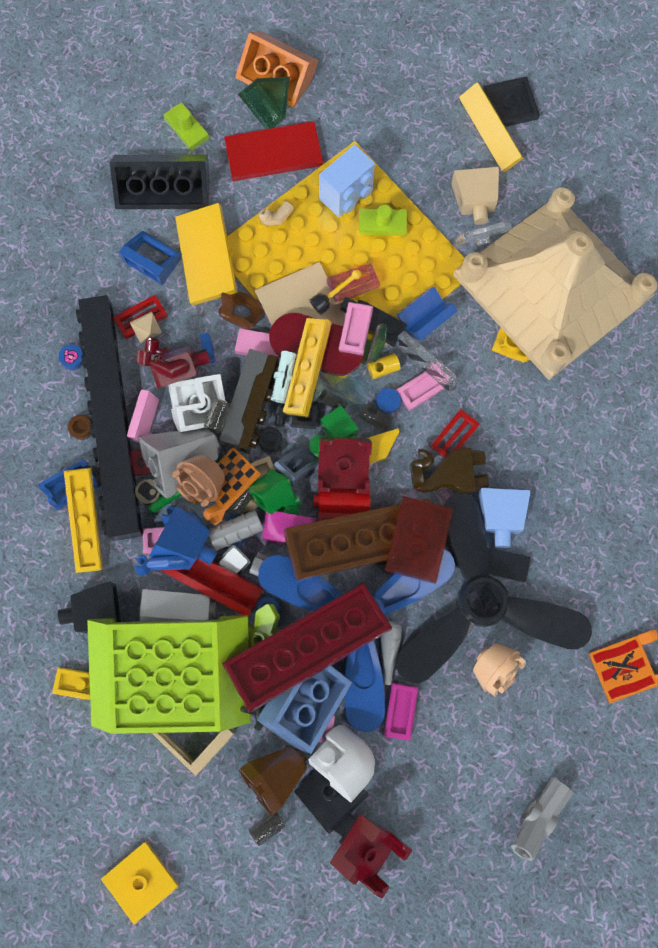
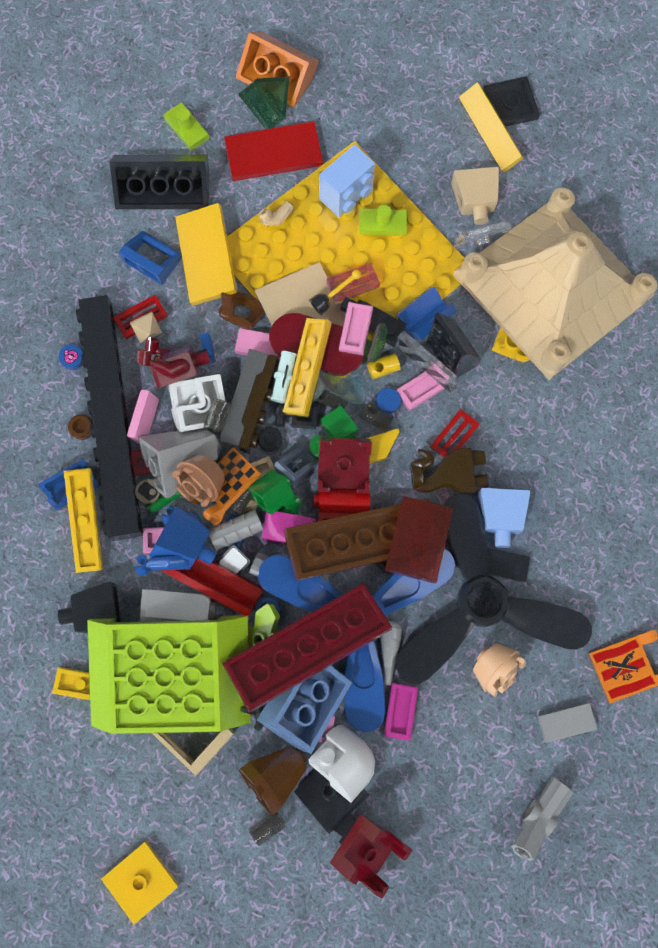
(451, 345): none -> black slope
(567, 722): none -> light grey tile

